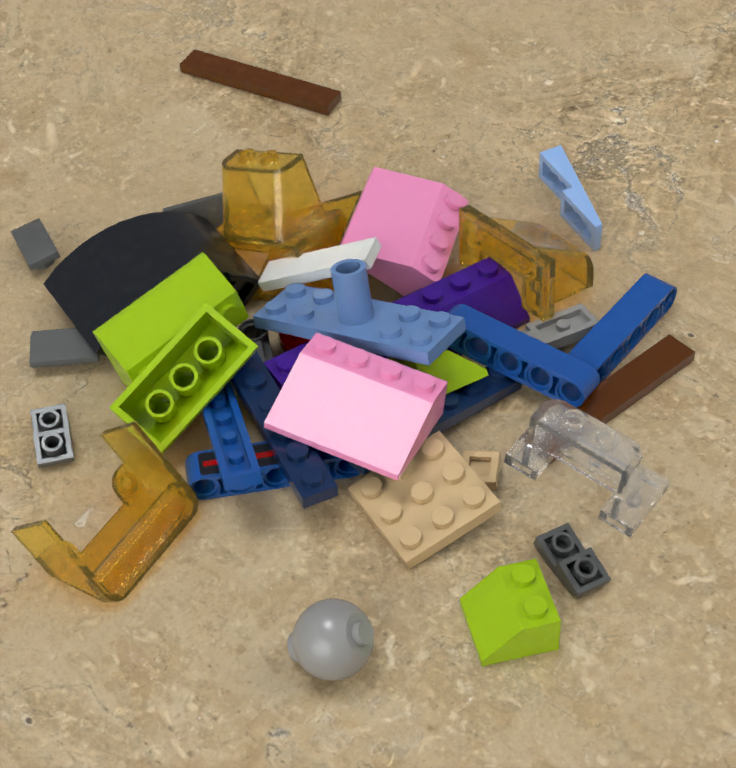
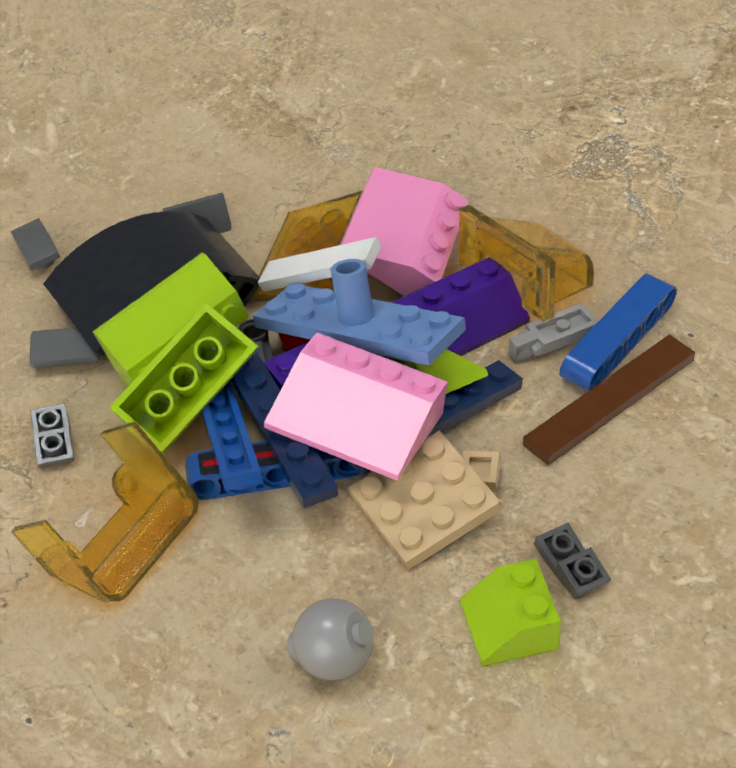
(261, 81): reddish brown tile -> none
(271, 203): clear yellow windscreen -> none
(524, 358): blue beam -> none
(575, 206): light blue slope -> none
(596, 452): clear windscreen -> none

